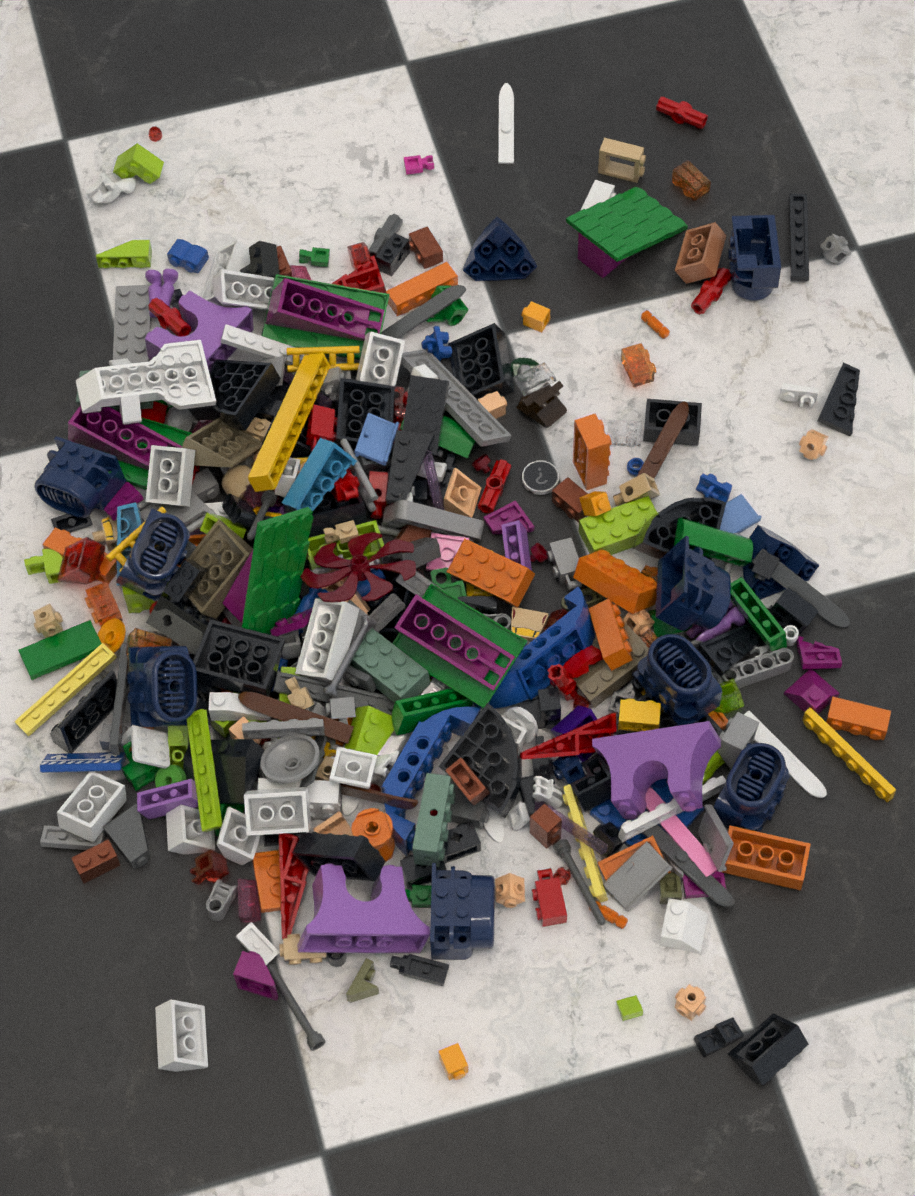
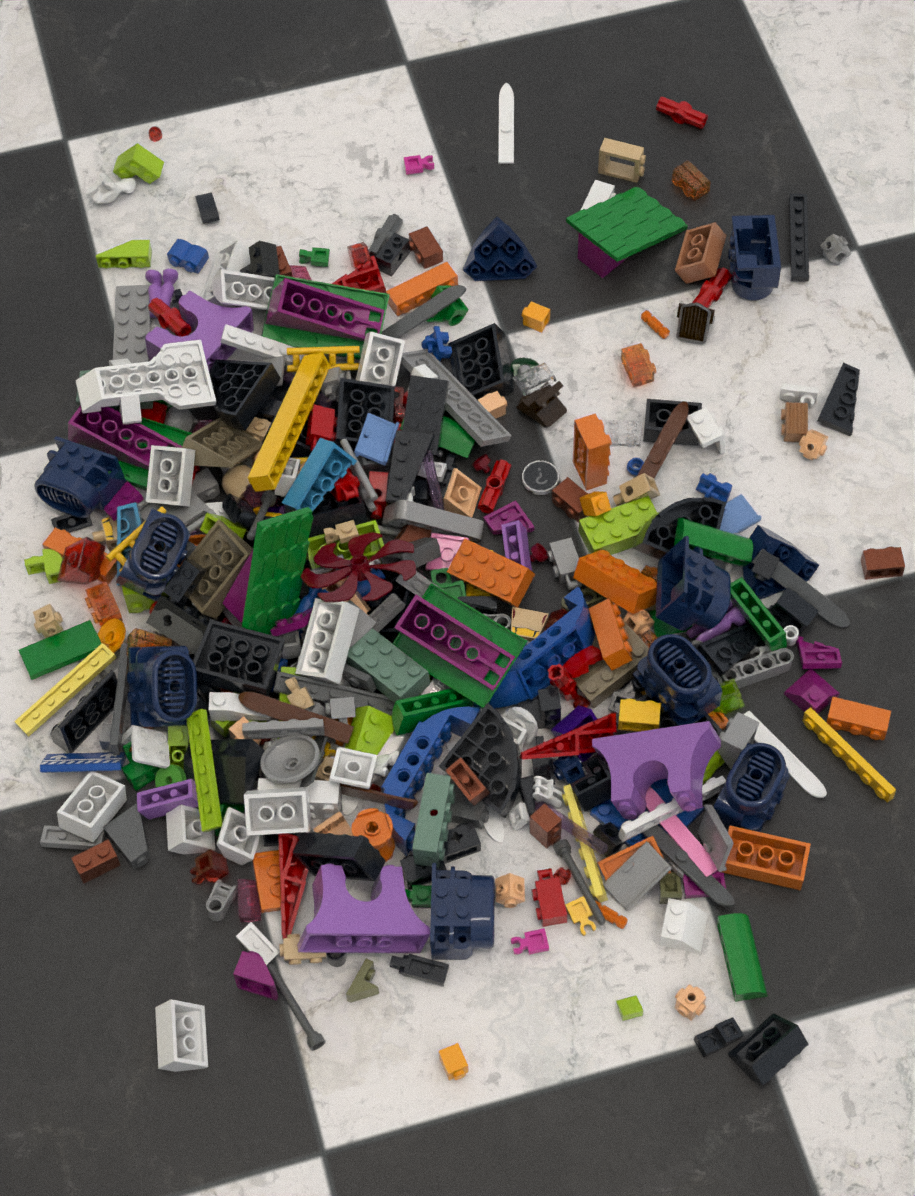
(207, 208): none -> black slope
(332, 688): flat silver piece -> none
(534, 941): none -> dark pink plate
(580, 912): none -> yellow plate
(694, 322): none -> dark brown piece
(706, 430): none -> white bracket
(741, 957): none -> green brick
(795, 421): none -> medium nougat brick
(882, 563): none -> copper brick

